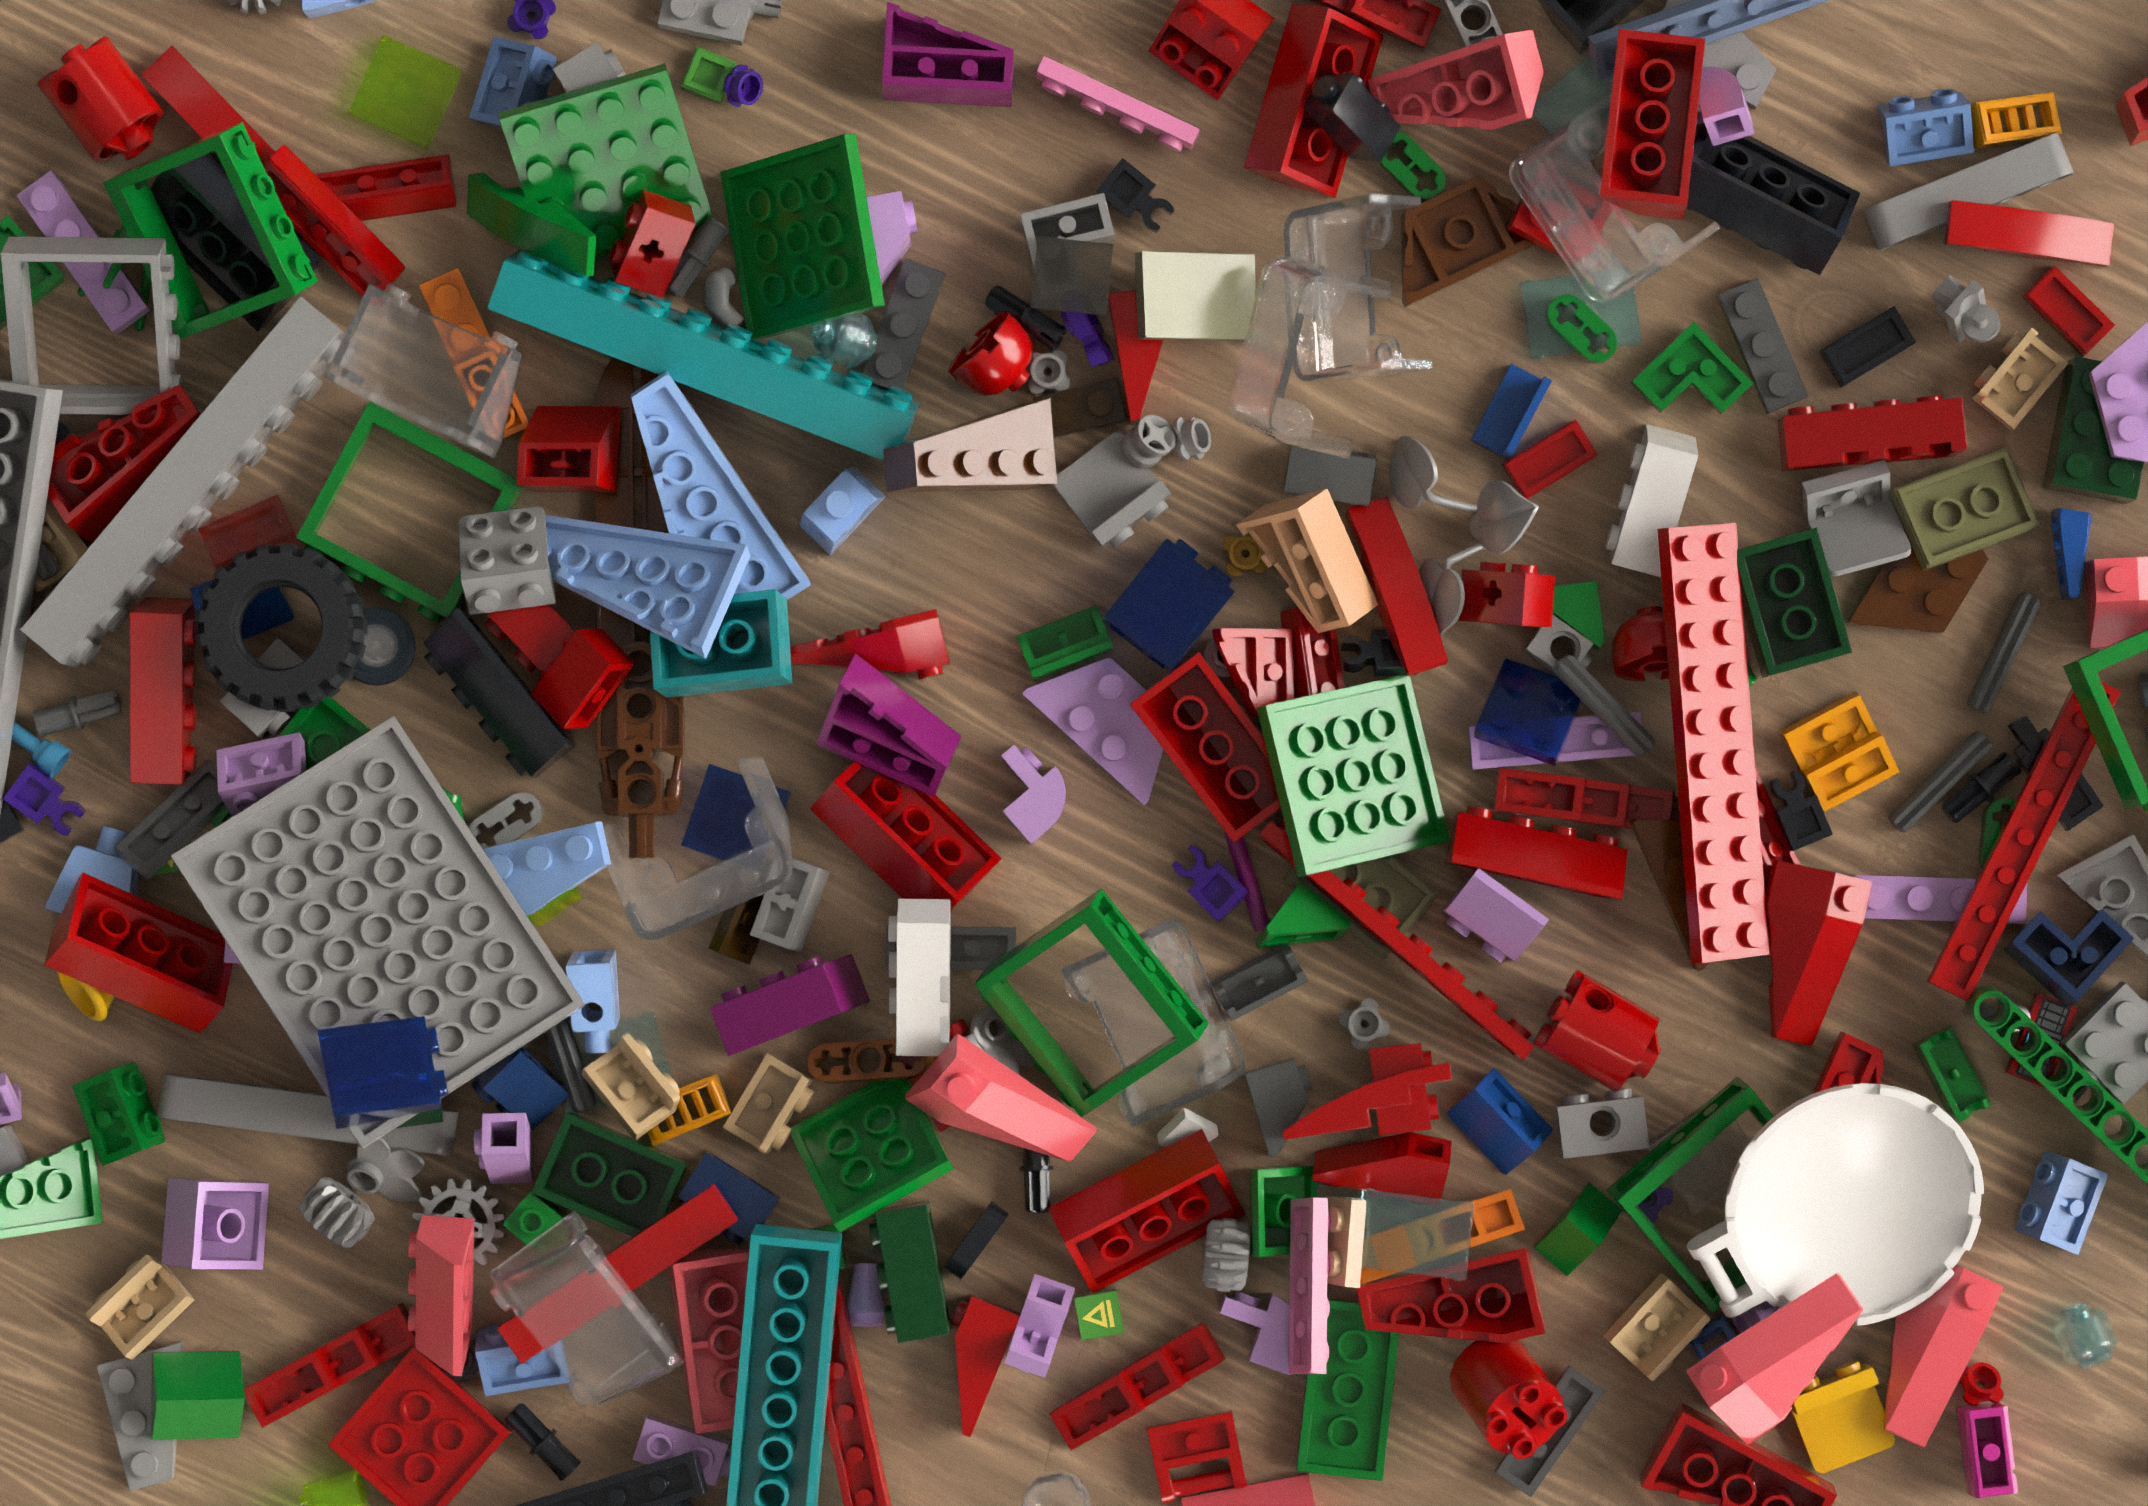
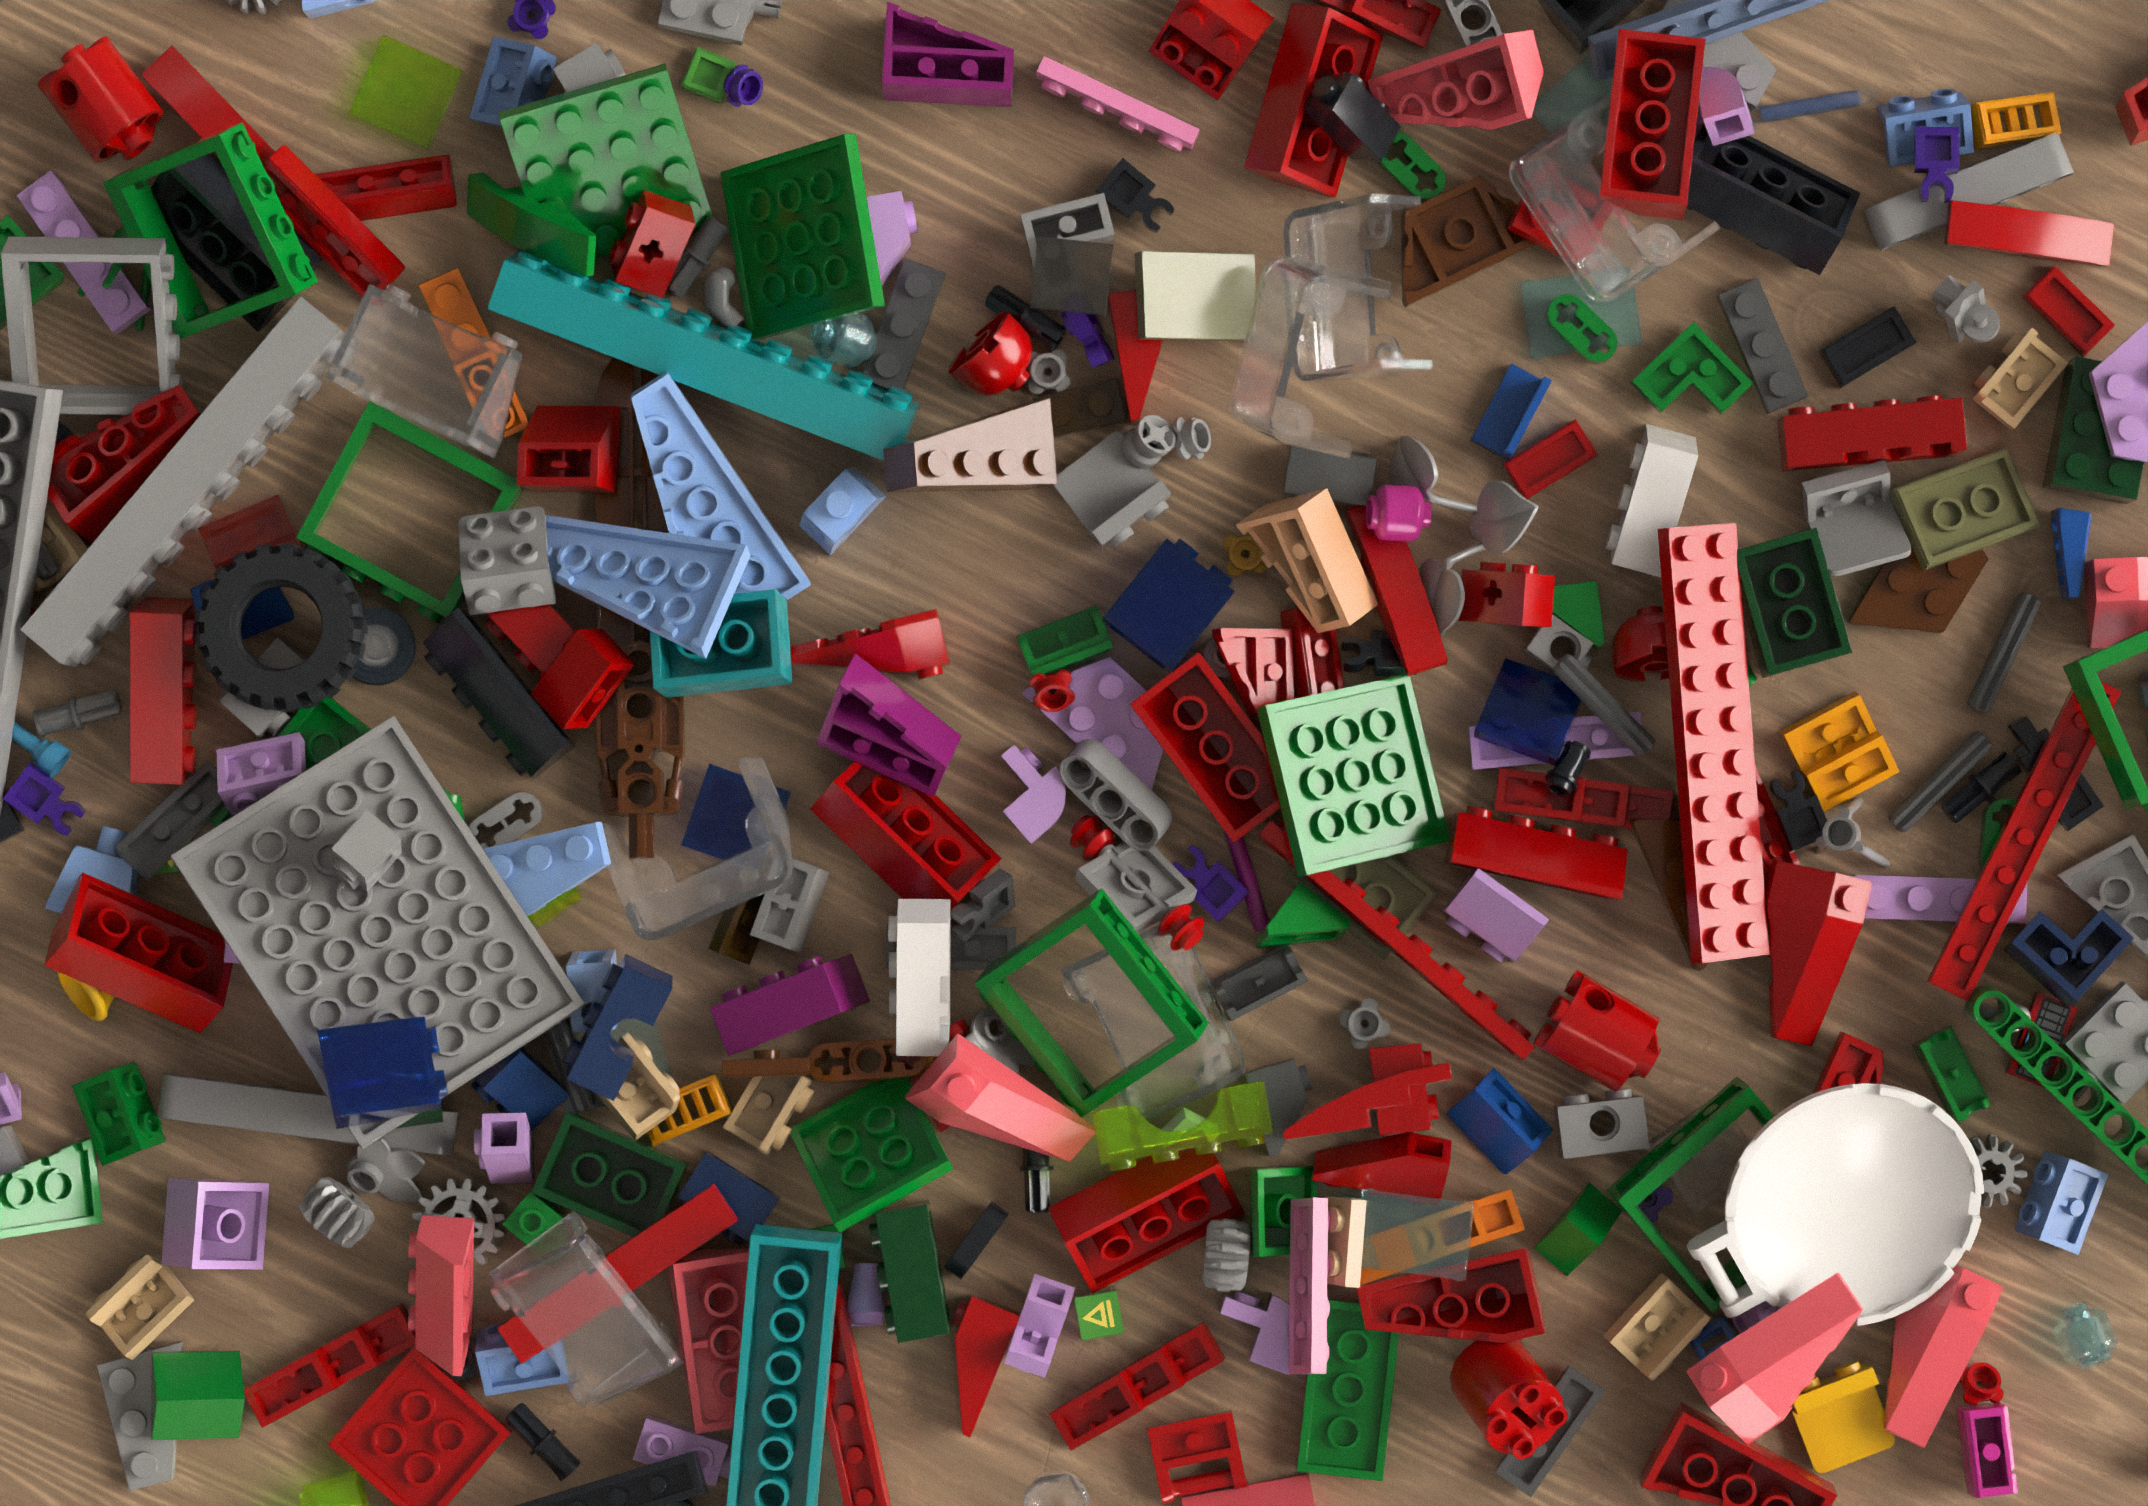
(365, 852): none -> light grey brick
(632, 993): none -> dark blue arch
(766, 1064): none -> reddish brown plate
(988, 903): none -> dark grey plate
(1054, 699): none -> red plate
(1122, 814): none -> light grey beam
(1138, 883): none -> light grey plate
(1238, 1114): none -> clear neon green arch
(1397, 513): none -> dark pink head
(1564, 776): none -> black pin
(1810, 107): none -> medium blue piece
(1844, 835): none -> light grey plant
(1936, 154): none -> dark purple plate
(2006, 1170): none -> light grey gear

